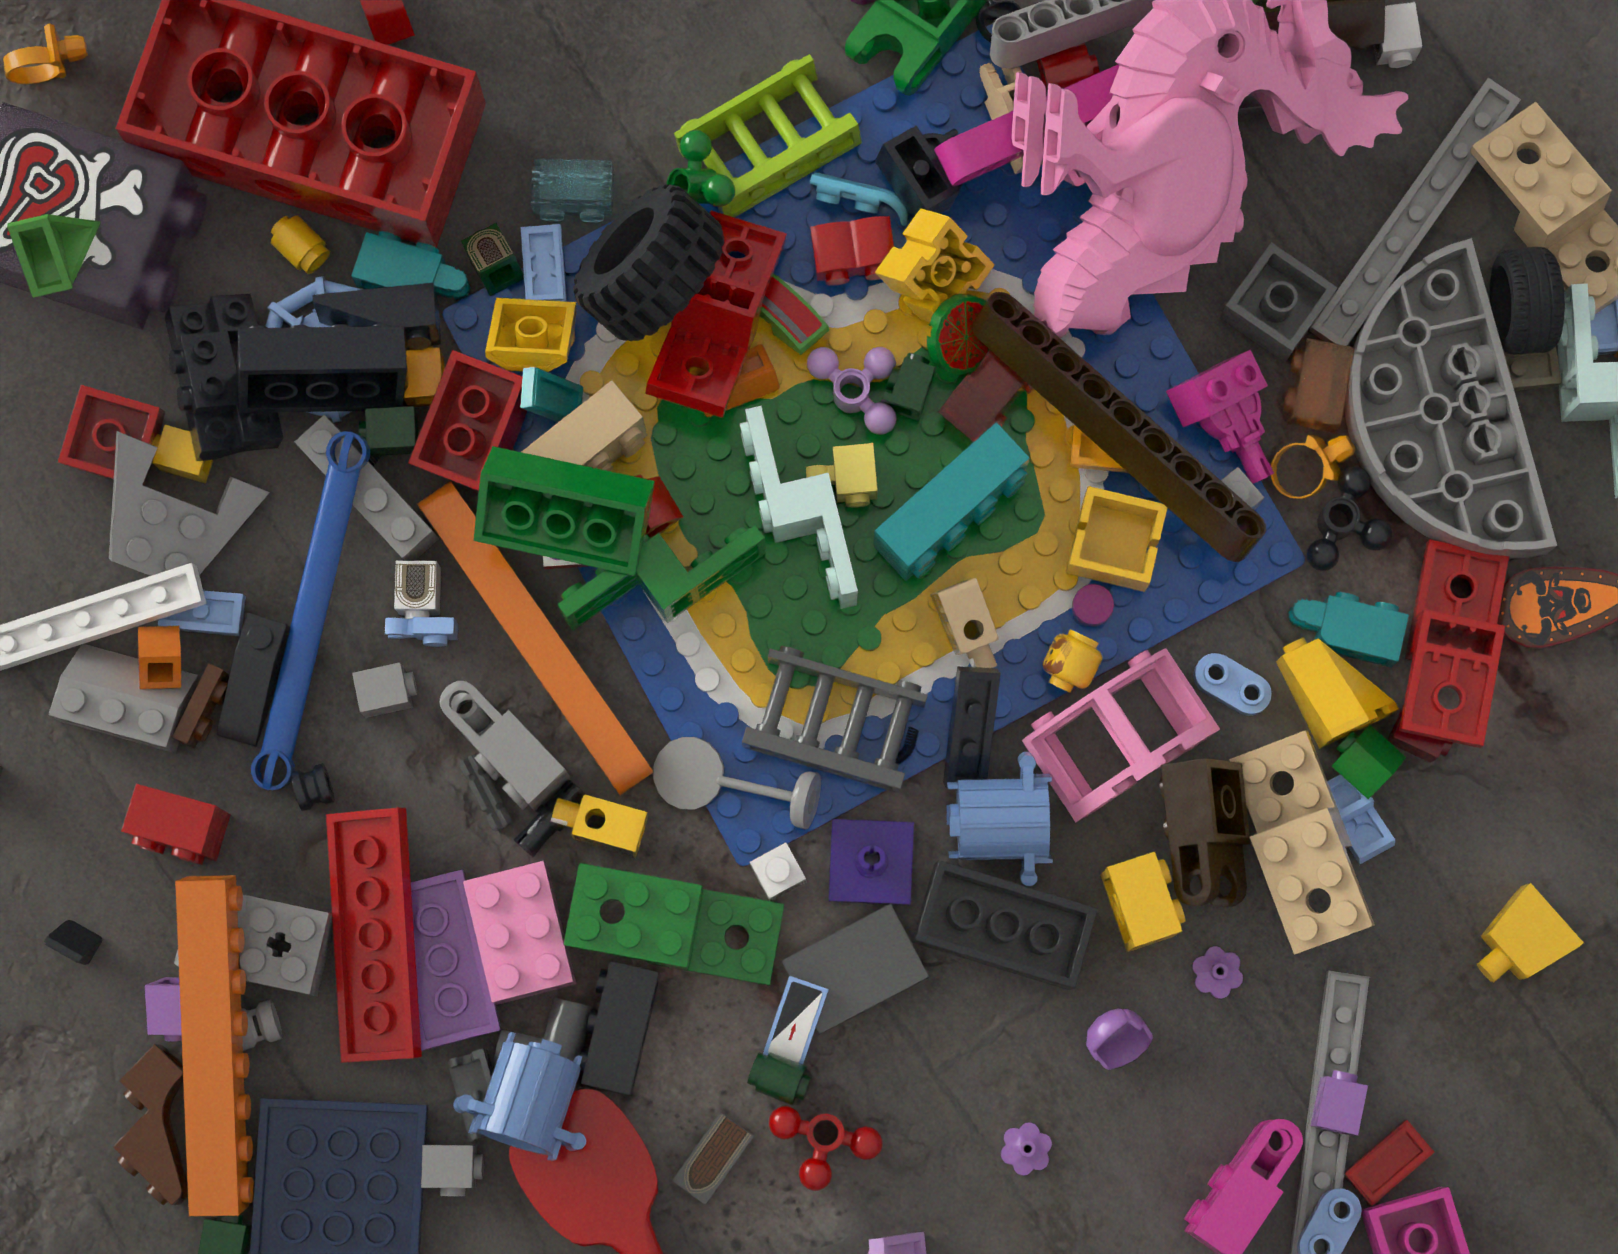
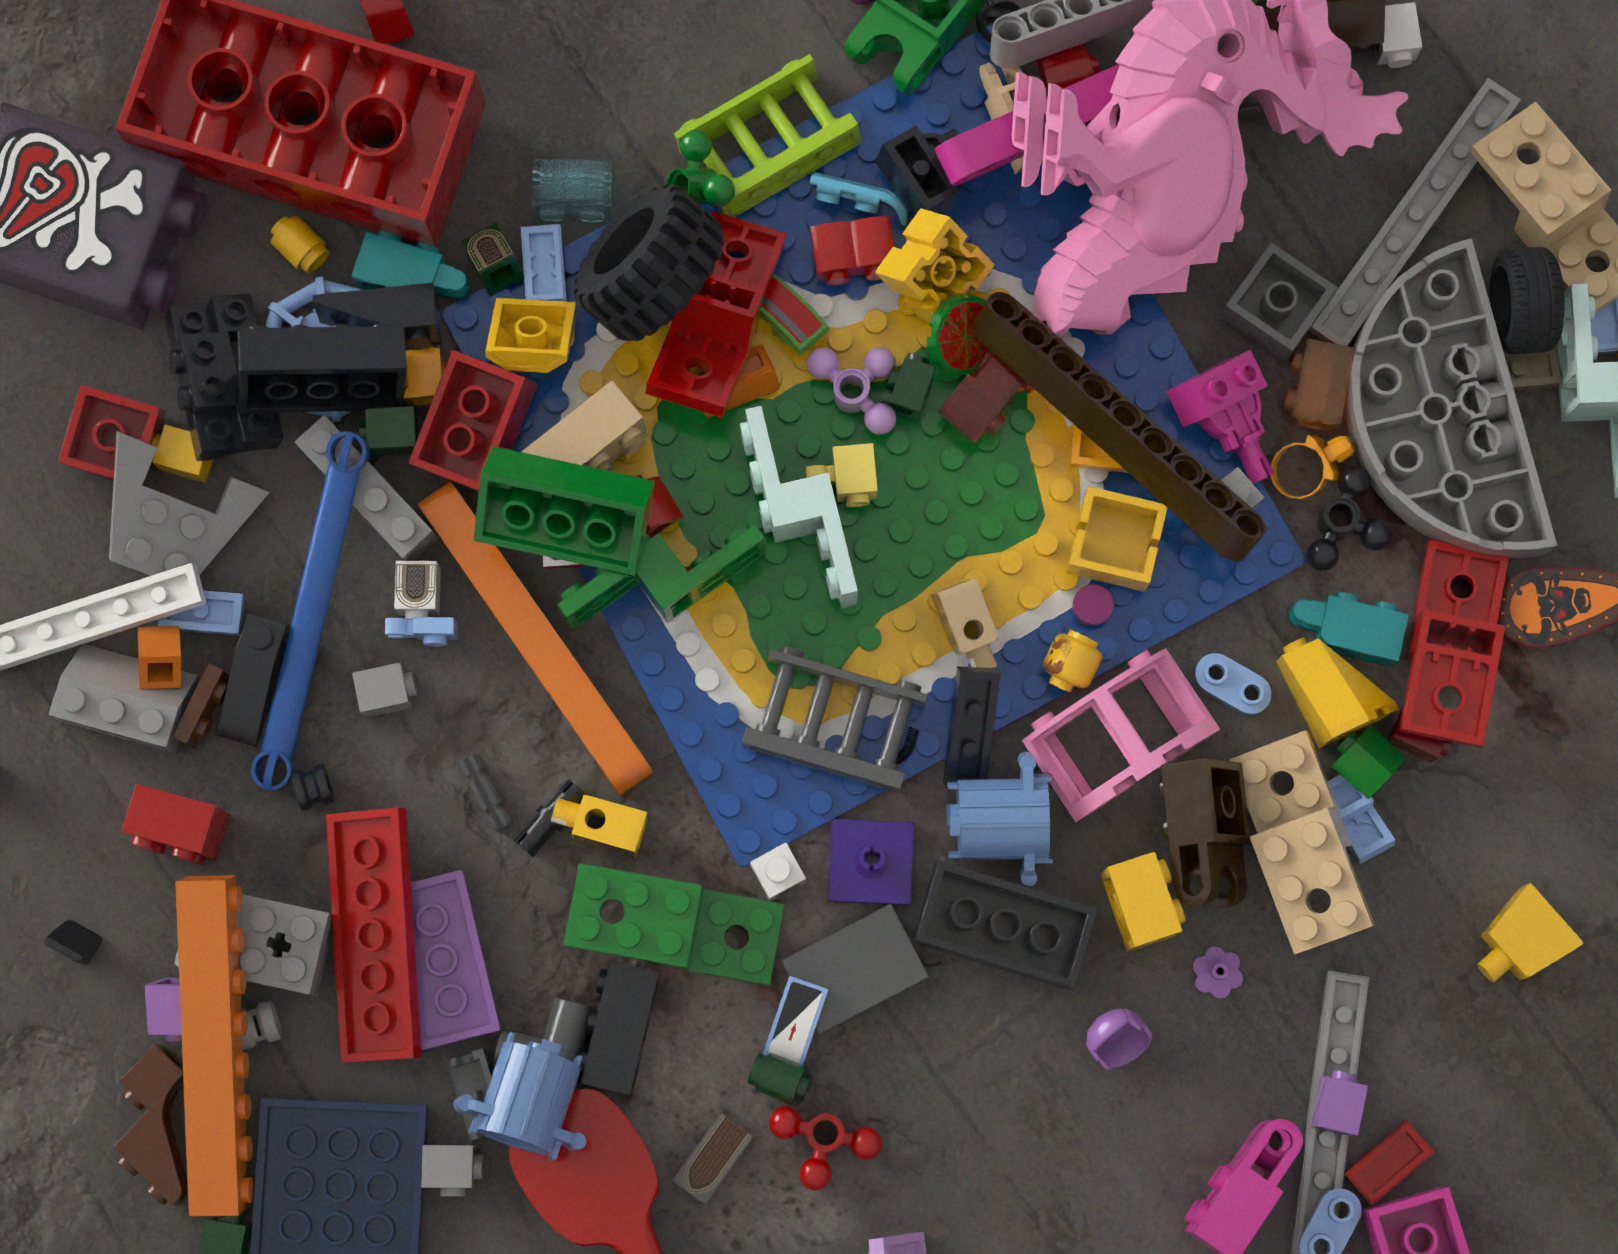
(50, 57): light orange piece -> none
(51, 250): bright green slope -> none
(504, 747): light grey brick -> none
(519, 932): bright pink brick -> none
(549, 394): teal tile -> none
(692, 774): light grey piece -> none
(951, 502): teal brick -> none
(1014, 1153): medium lavender plant -> none

